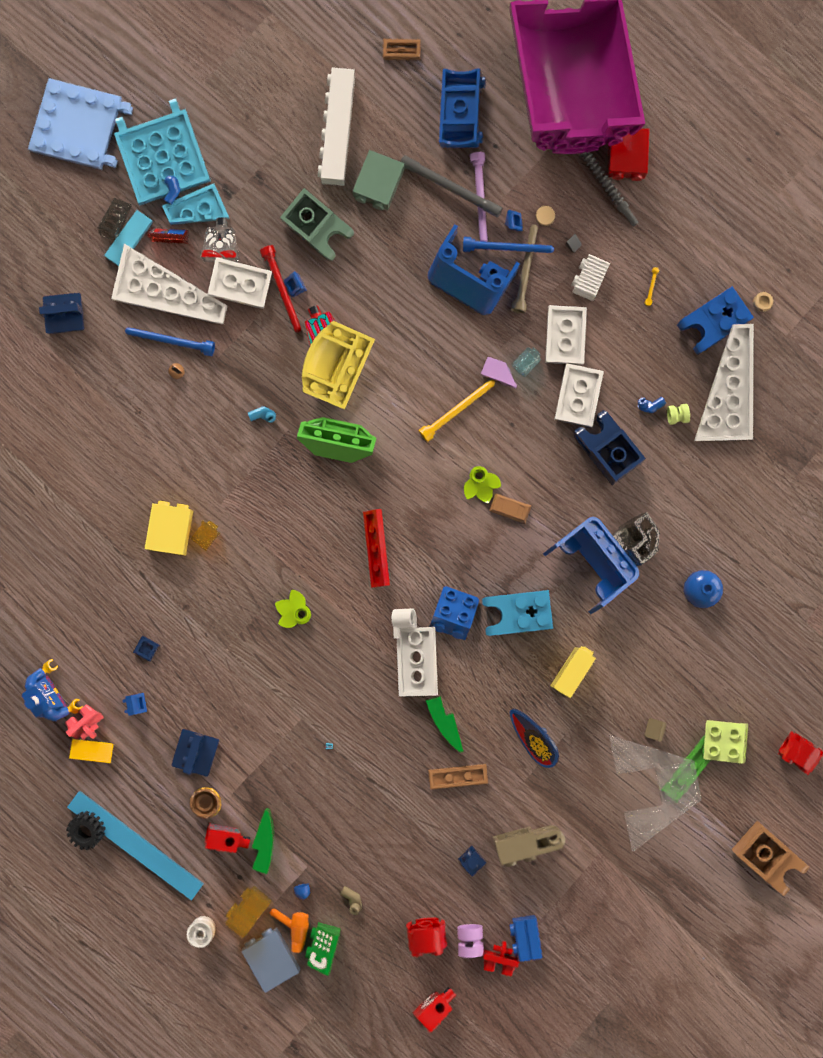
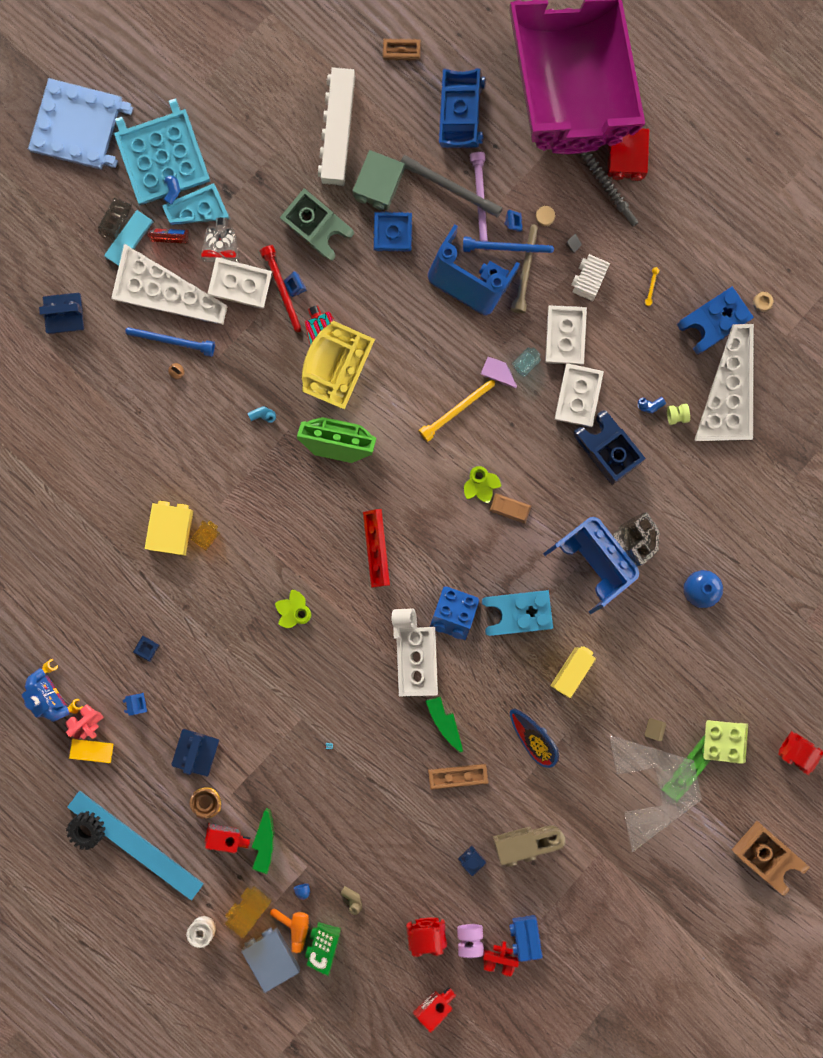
(392, 231): none -> blue plate

